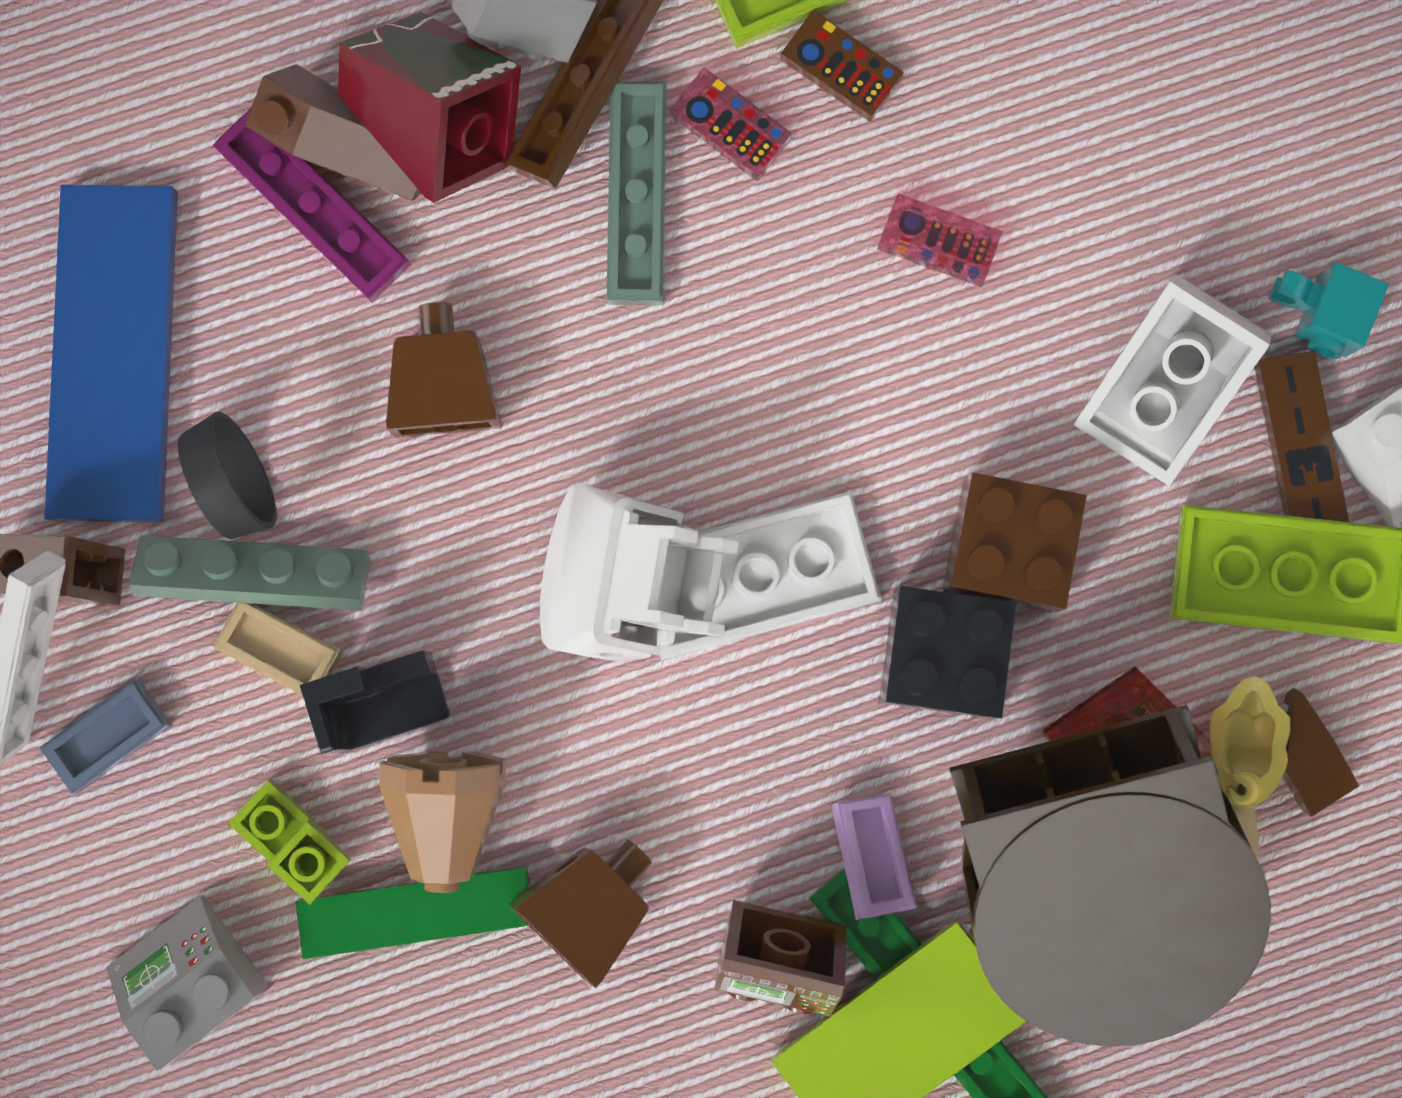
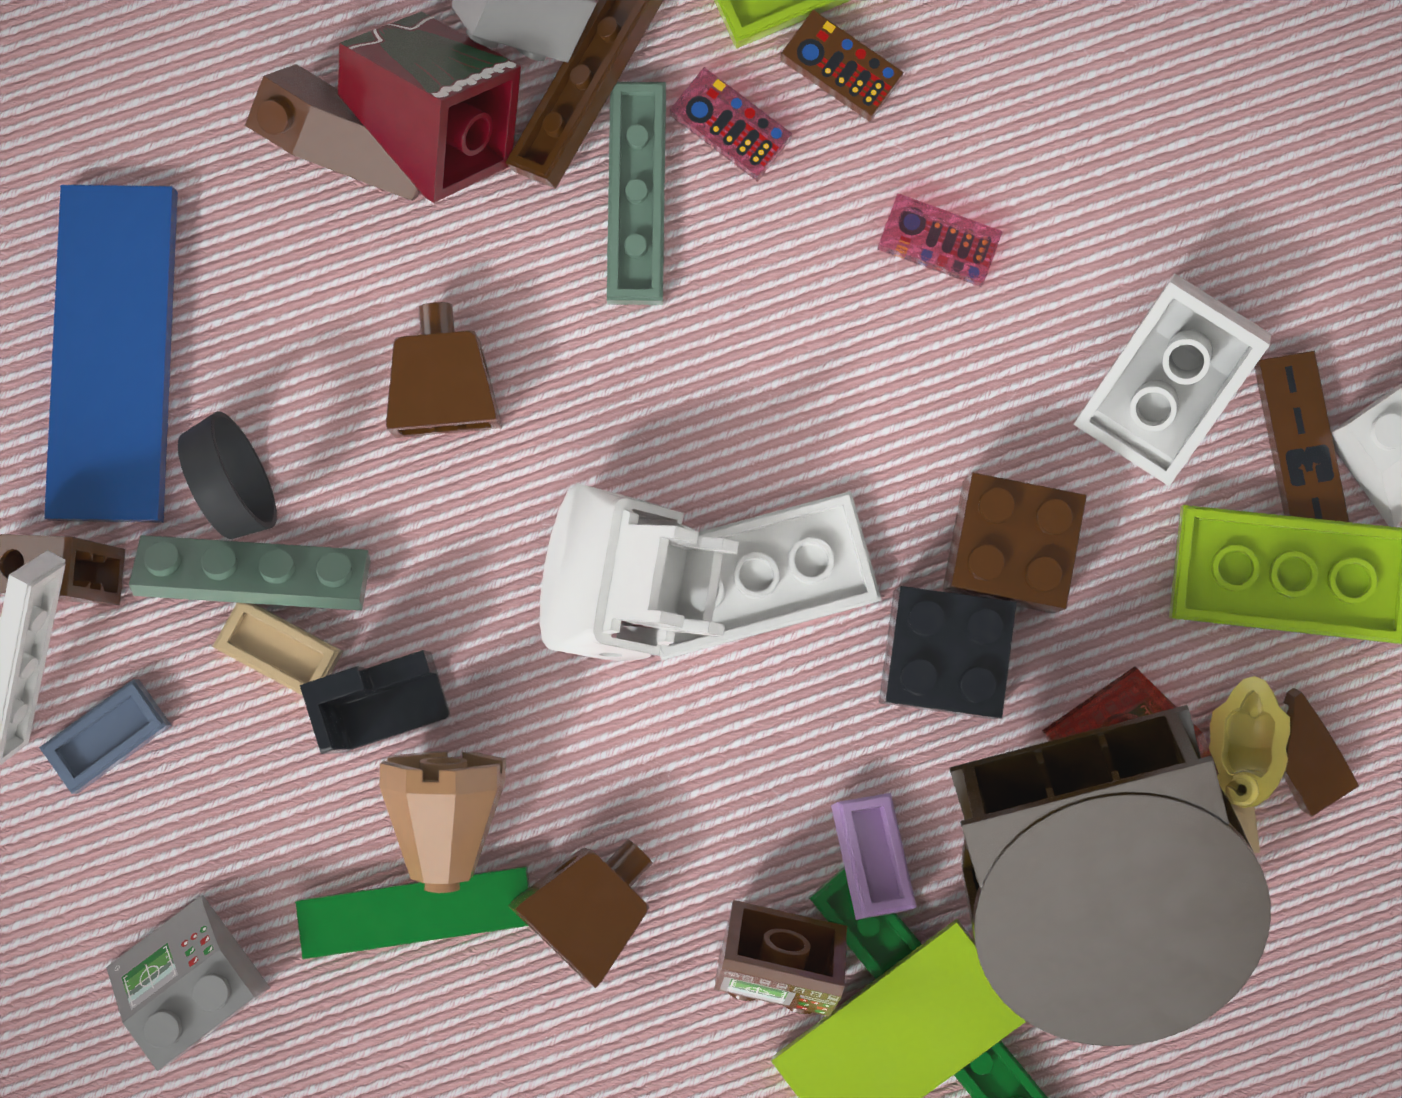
(290, 841): lime slope -> none
(315, 209): magenta tile -> none
(1335, 308): teal brick -> none

